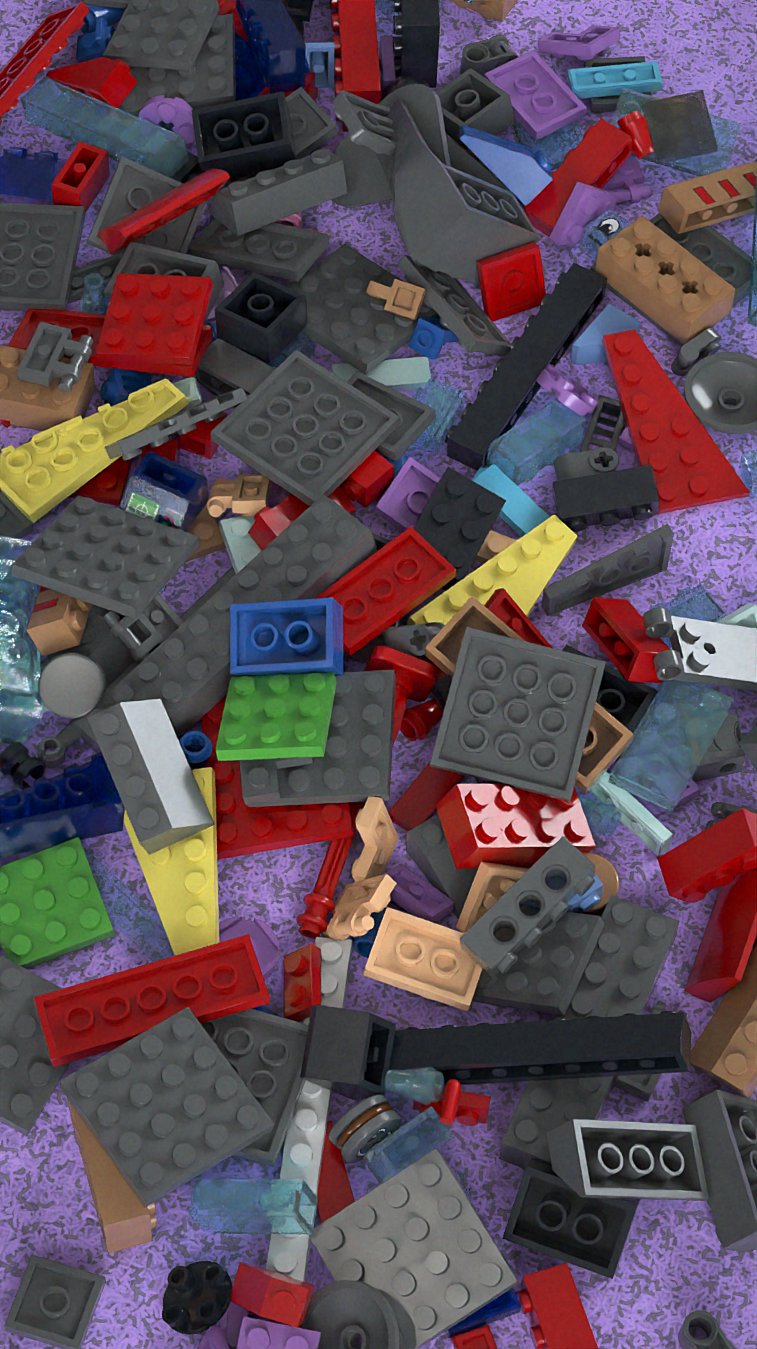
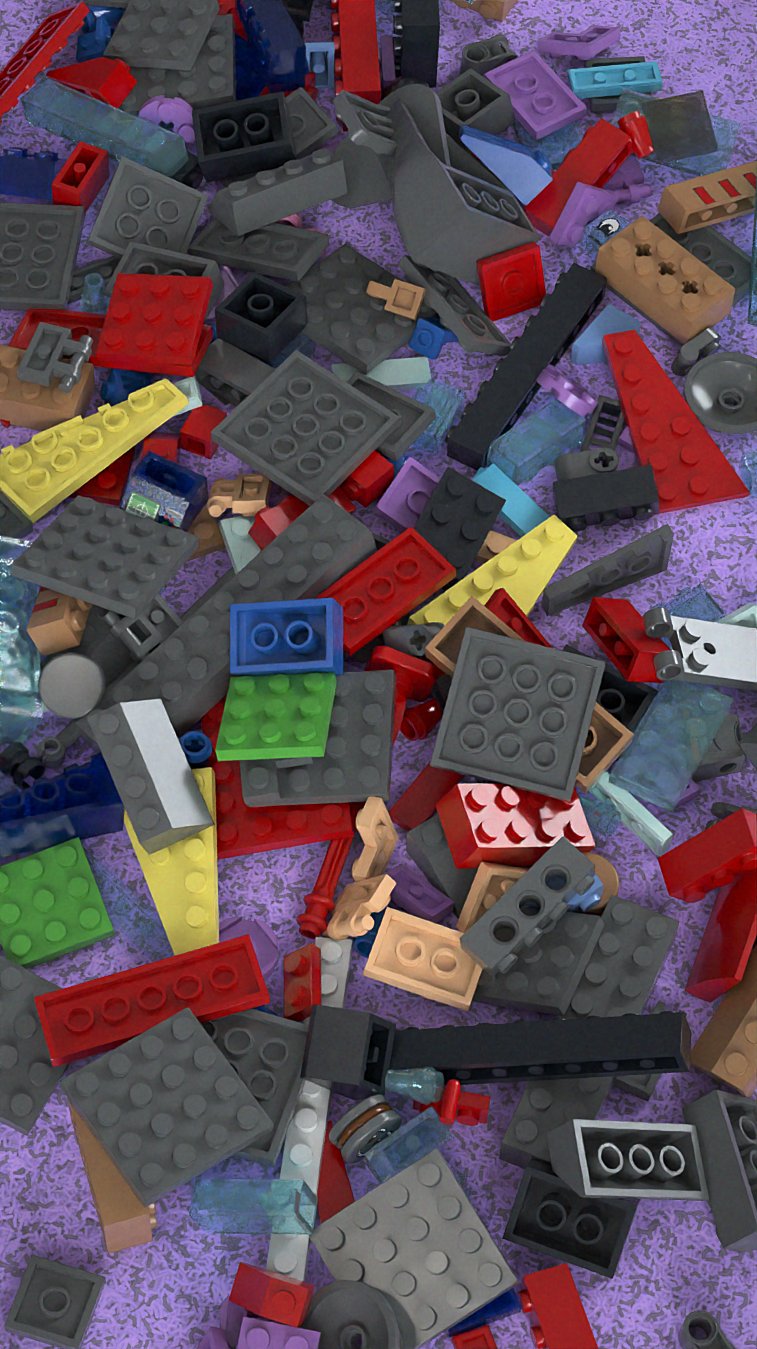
(163, 210): red slope -> none
(180, 422): dark grey wing -> none
(196, 1297): black dish -> none

